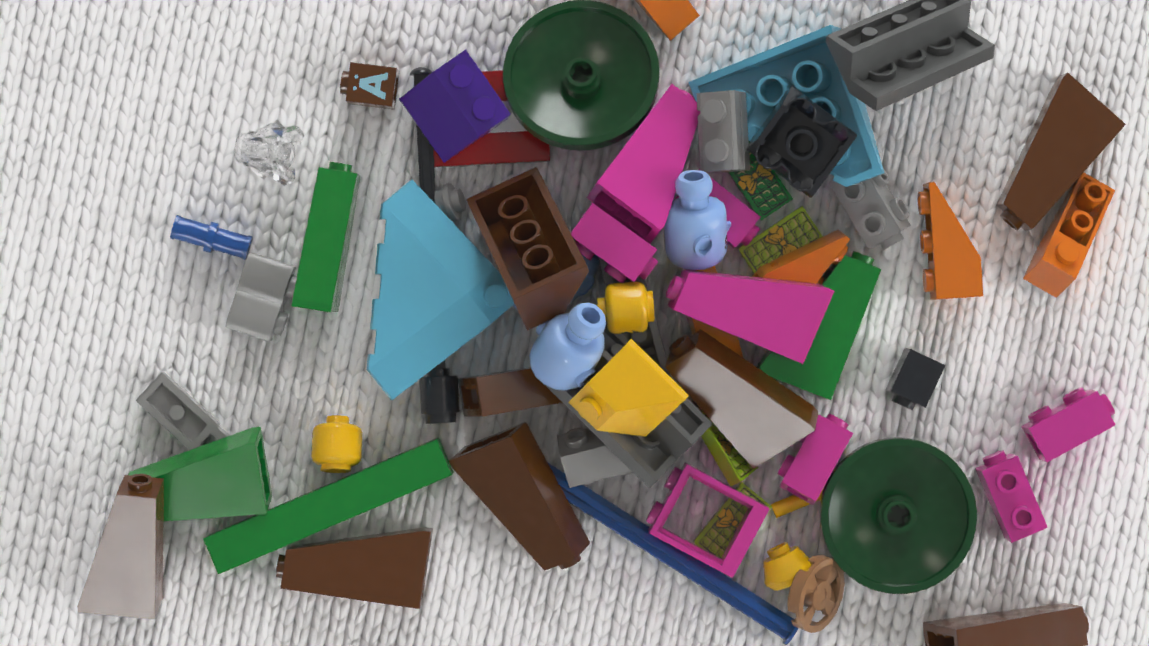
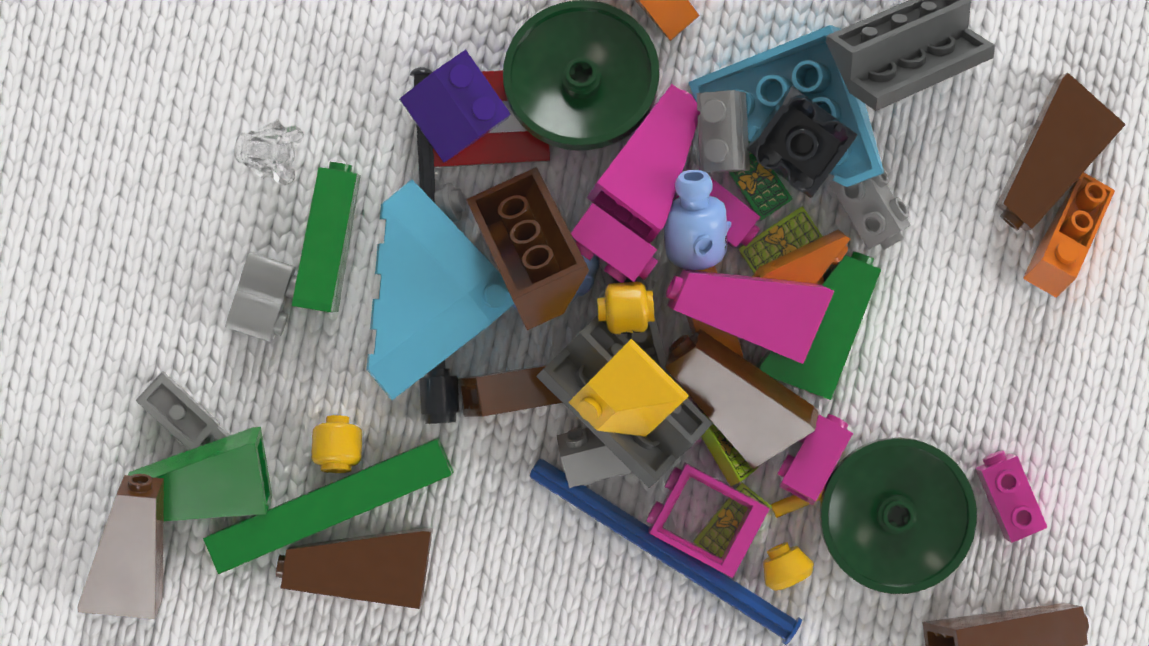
(211, 237): blue pin -> none
(370, 85): reddish brown brick -> none
(523, 494): reddish brown slope -> none
(569, 347): light blue piece -> none
(818, 590): medium nougat piece -> none
(914, 379): black brick -> none
(952, 258): orange slope -> none
(1069, 424): dark pink brick -> none

